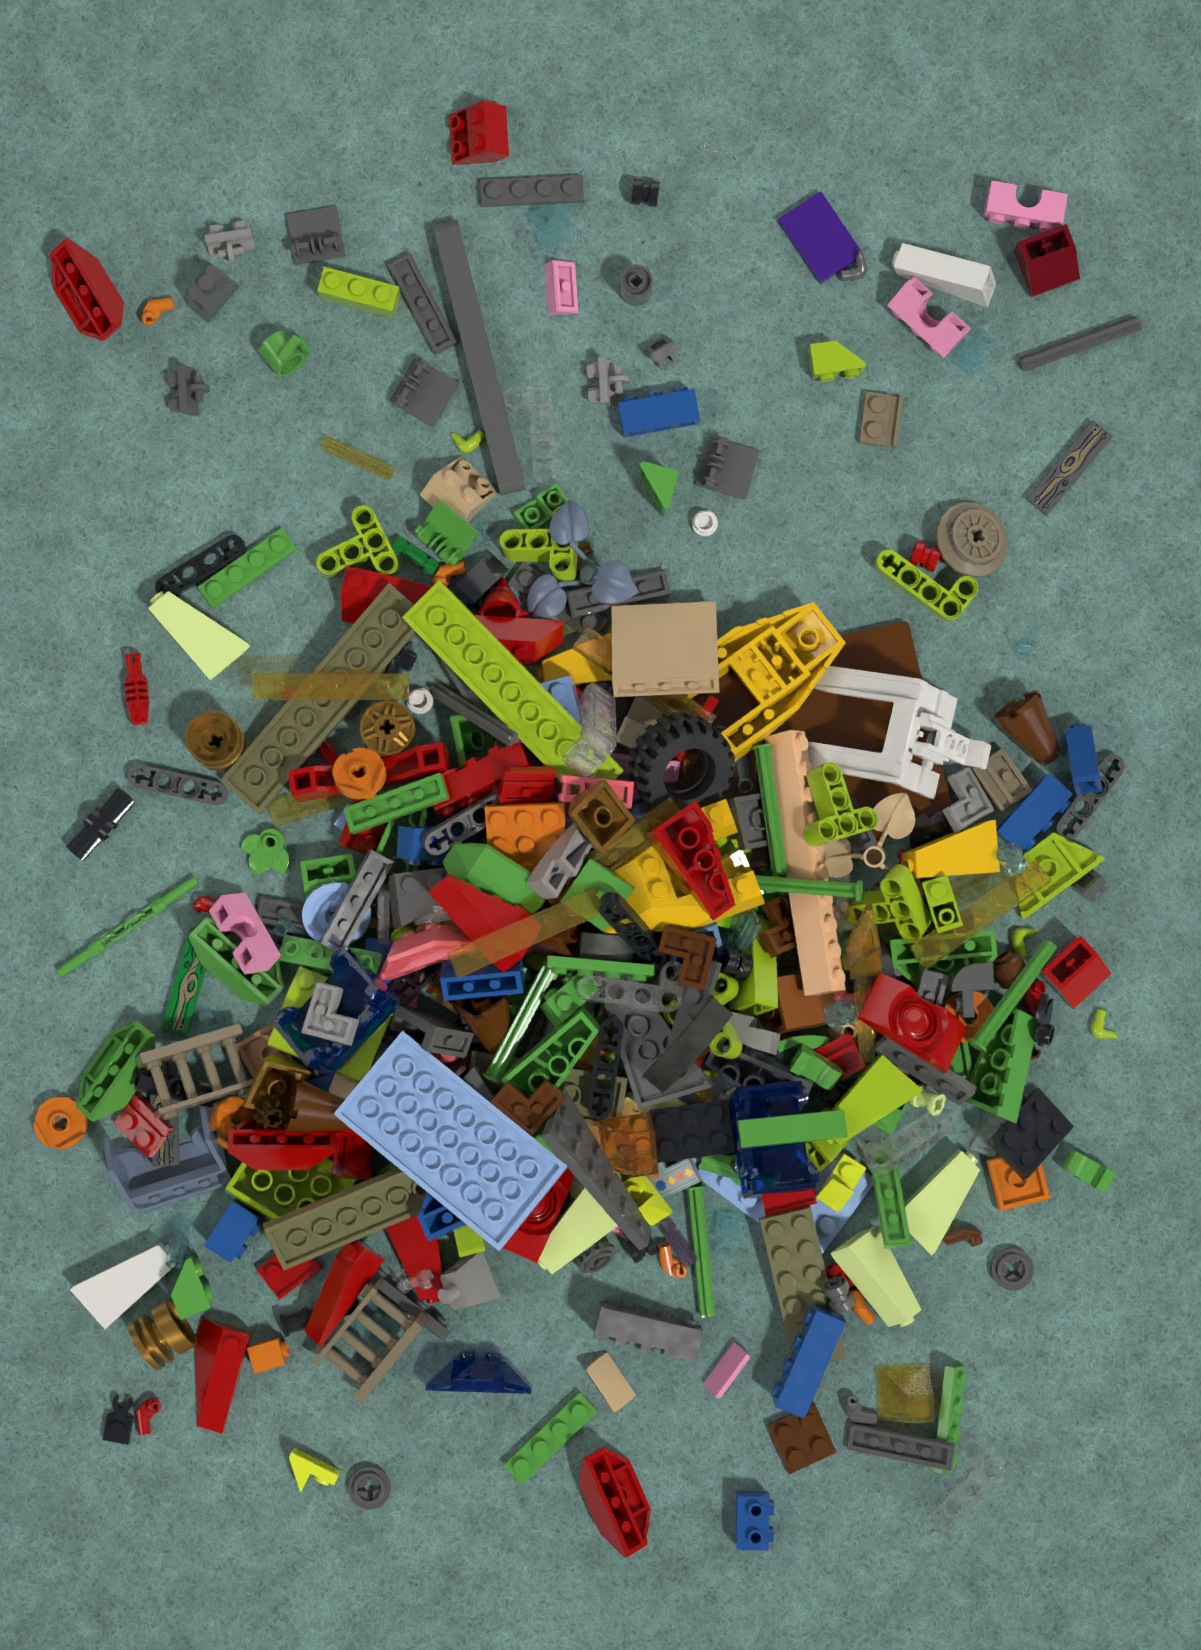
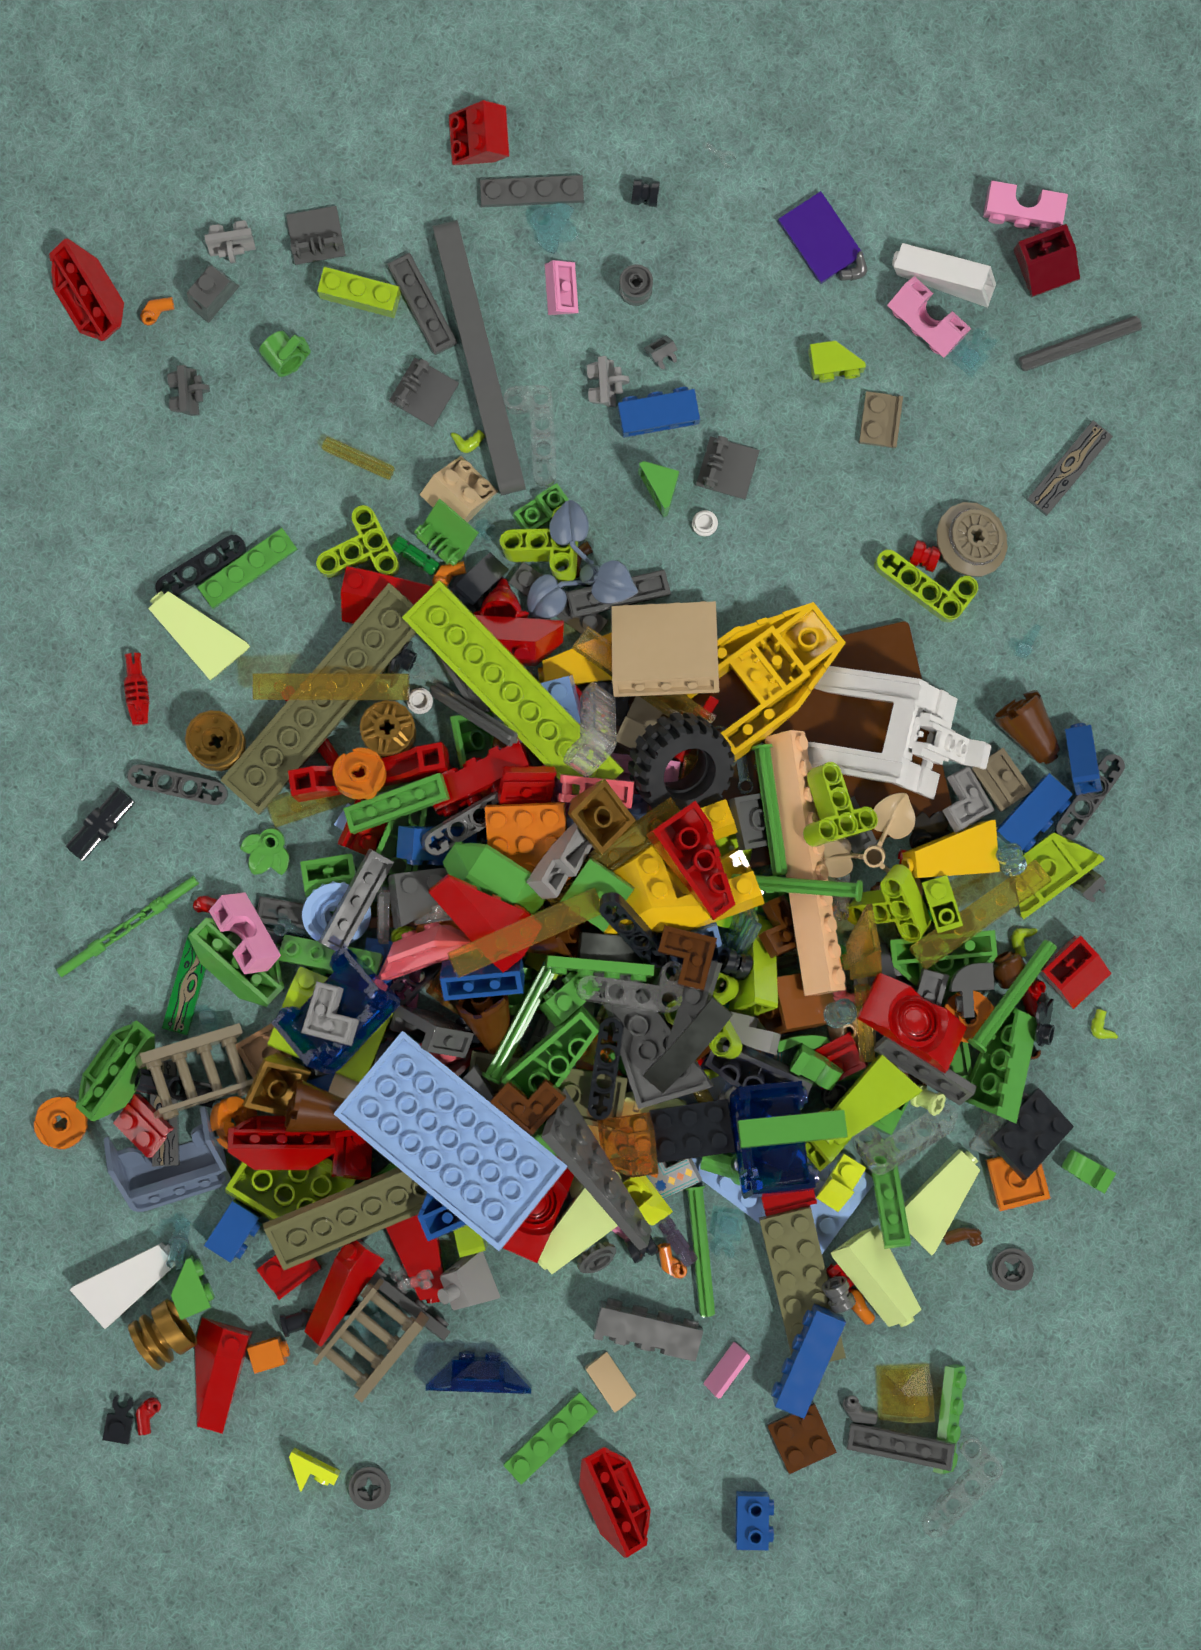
(270, 1112): dark brown gear -> none

